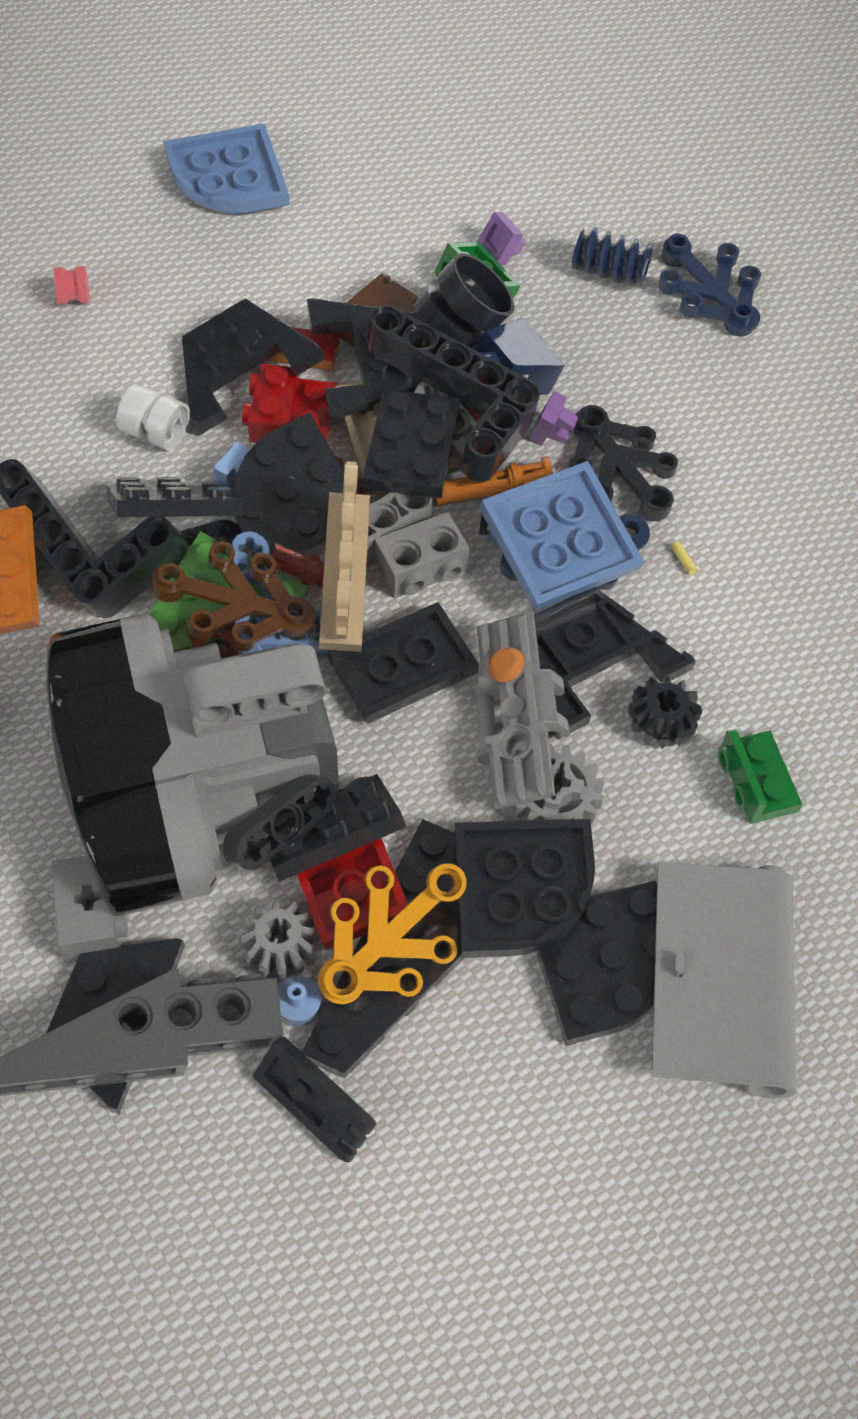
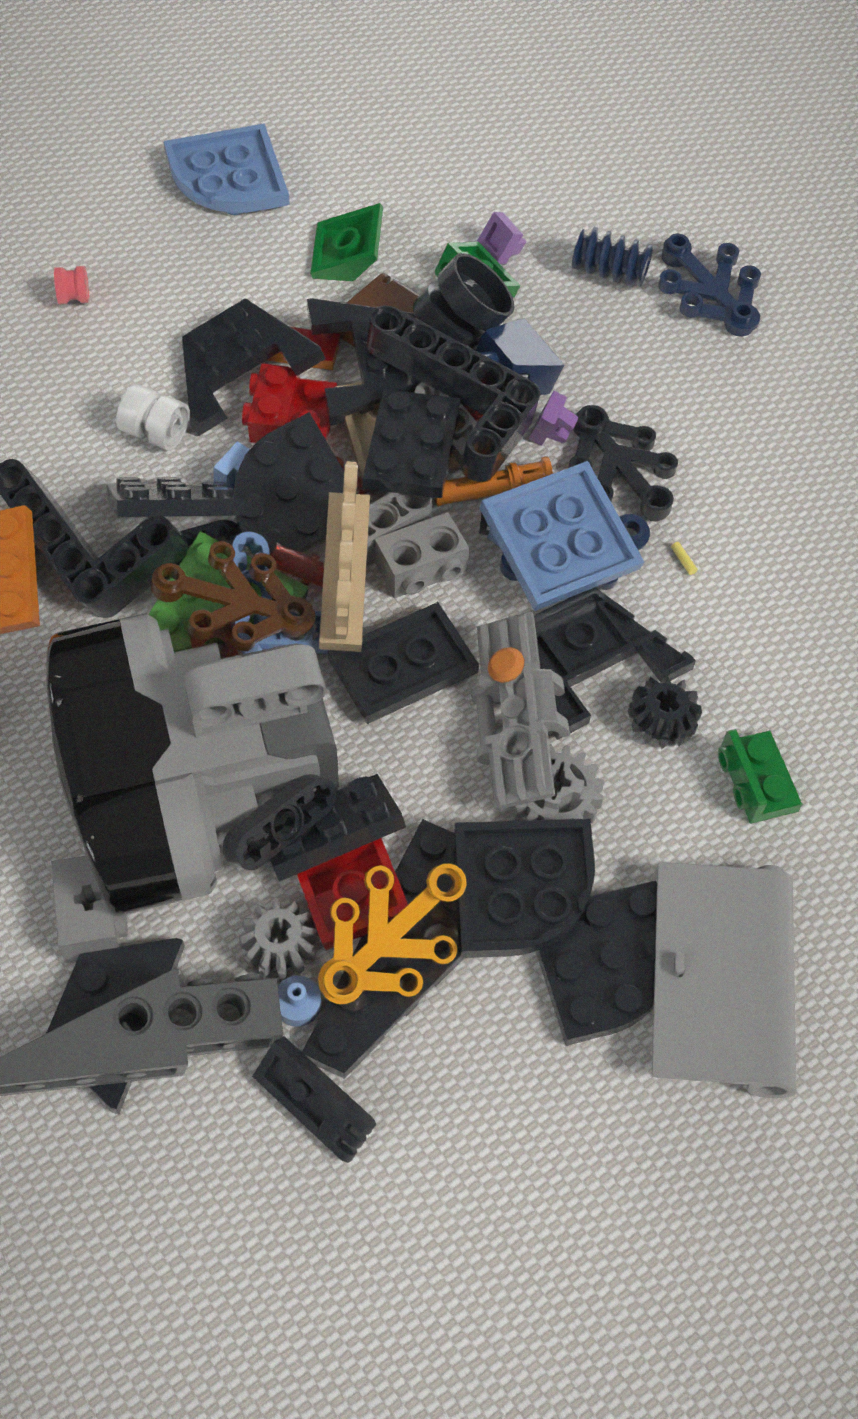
(347, 244): none -> green slope

